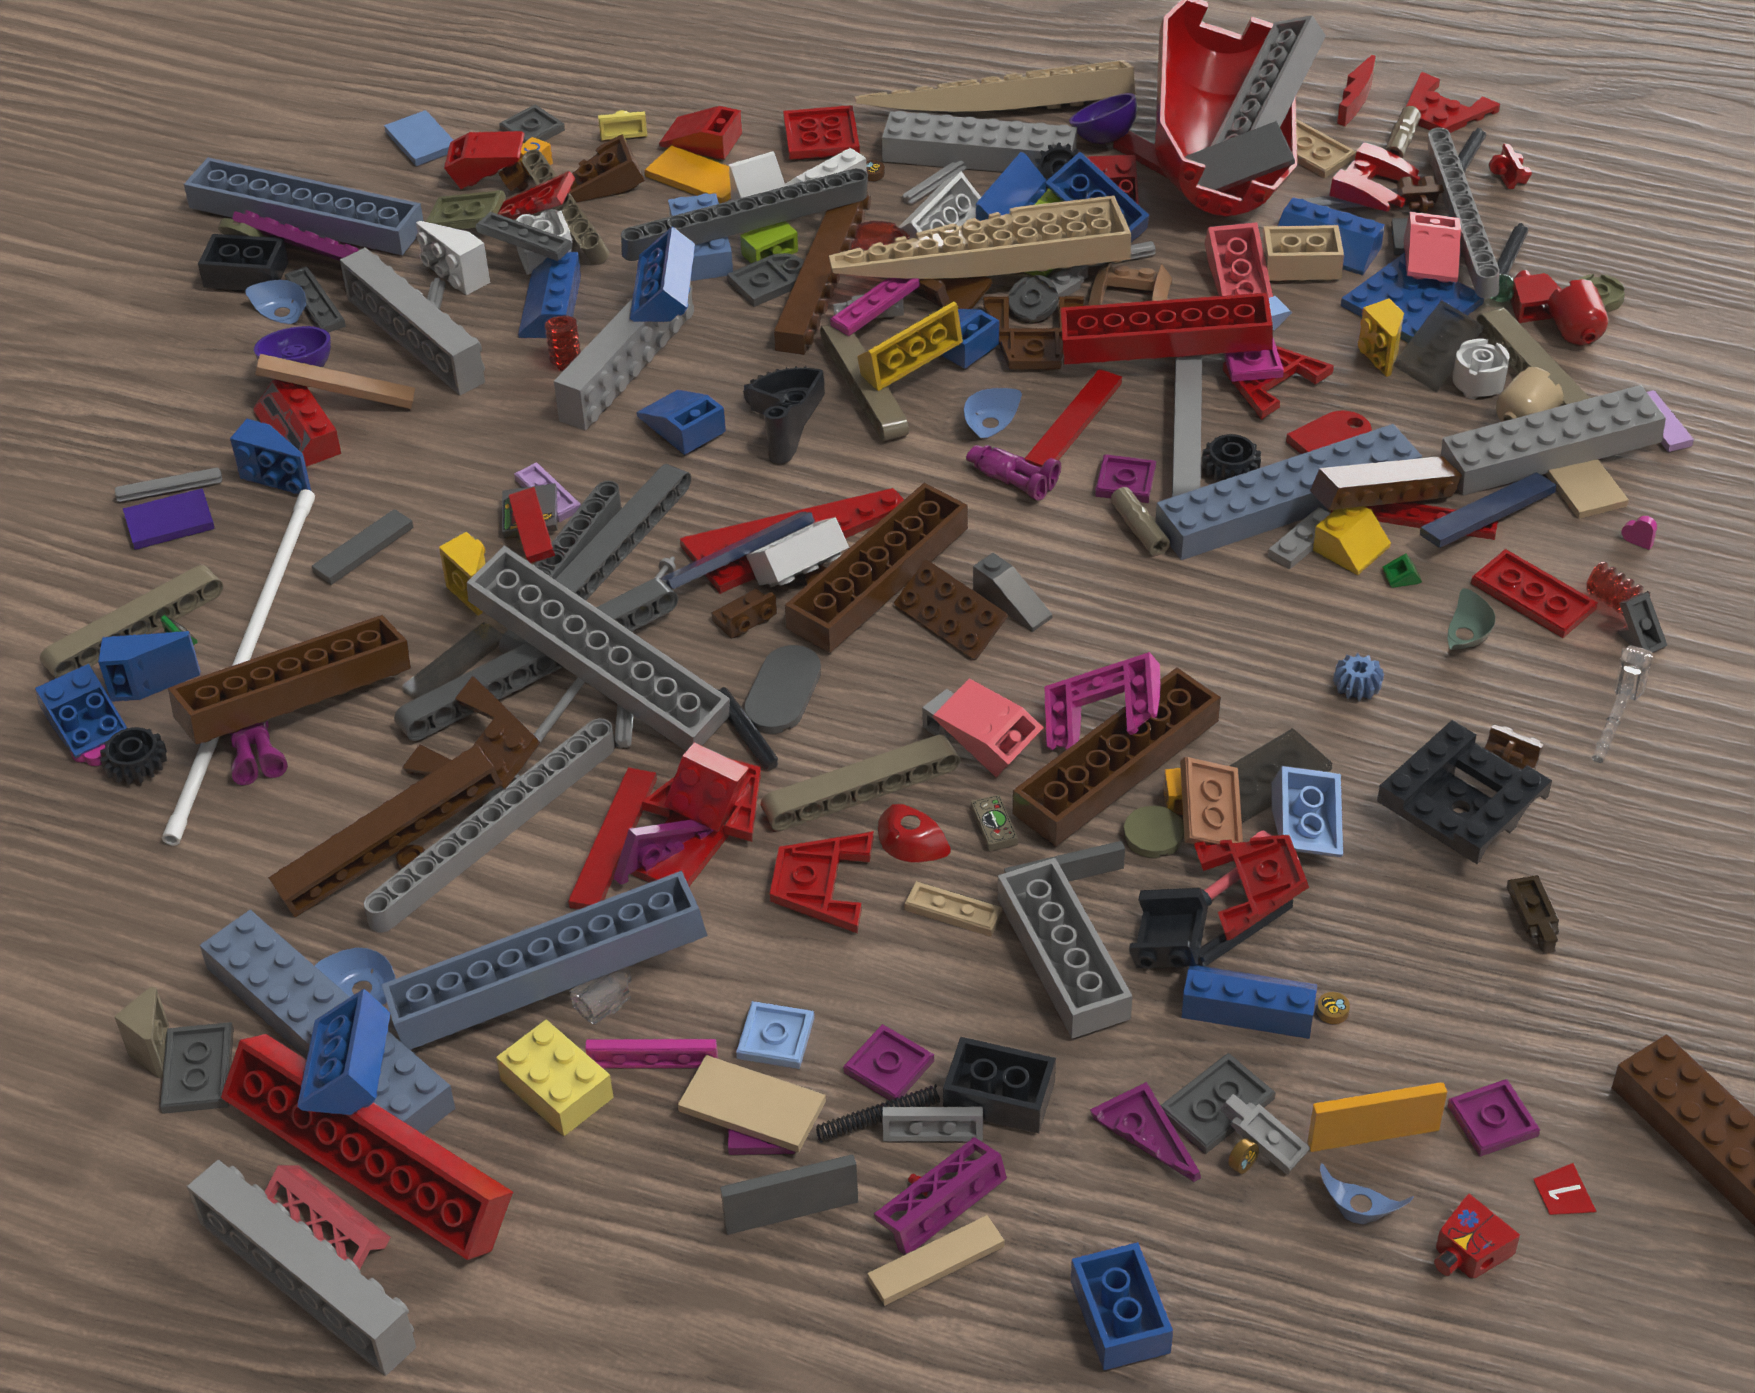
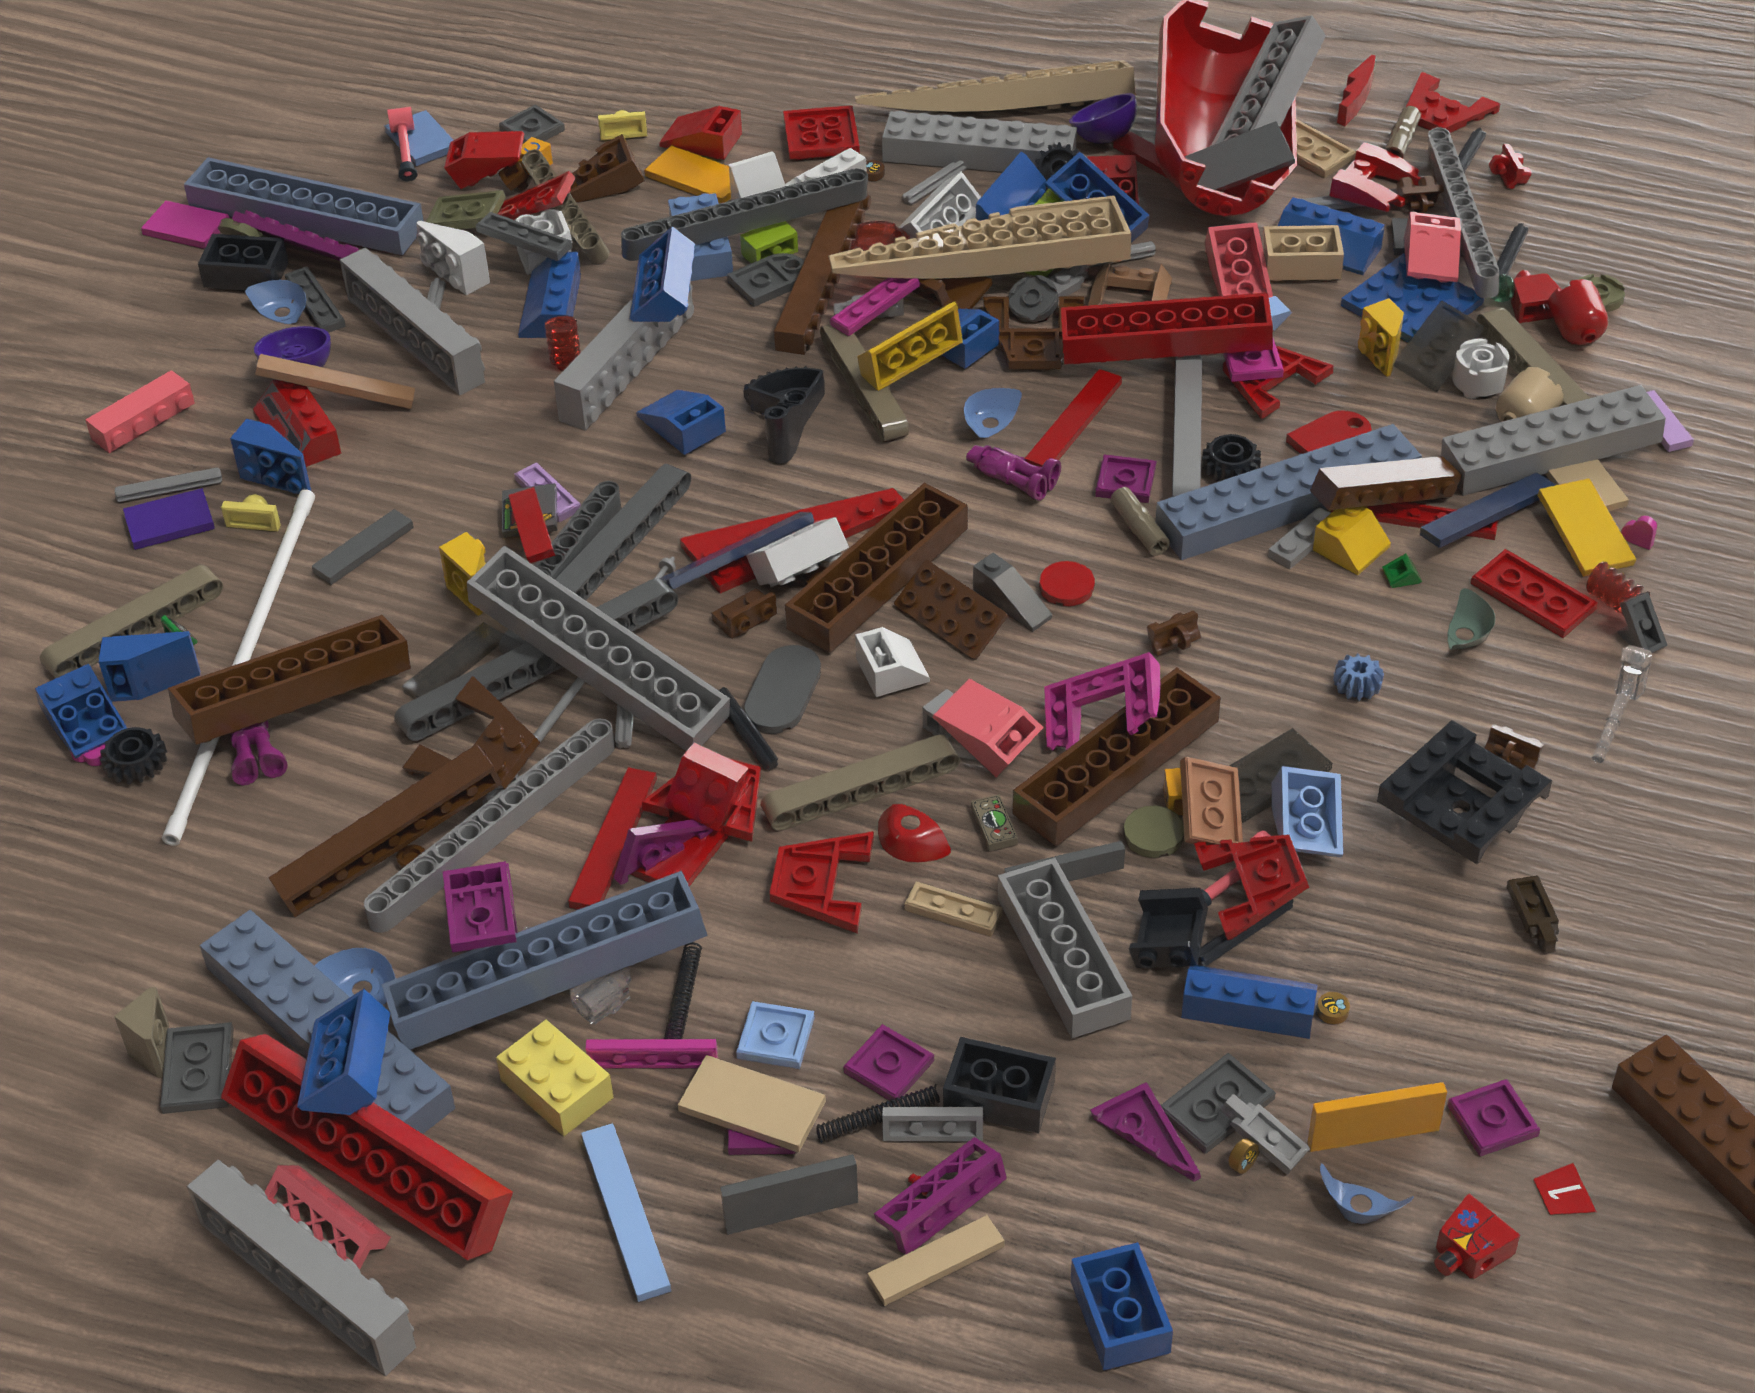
(140, 411): none -> coral brick
(183, 224): none -> dark pink tile
(251, 514): none -> light yellow tile
(402, 121): none -> coral piece
(480, 906): none -> magenta bracket
(626, 1213): none -> light blue tile
(687, 992): none -> black piece
(889, 661): none -> white slope
(1067, 583): none -> red tile
(1174, 633): none -> reddish brown hips
(1586, 526): none -> yellow tile

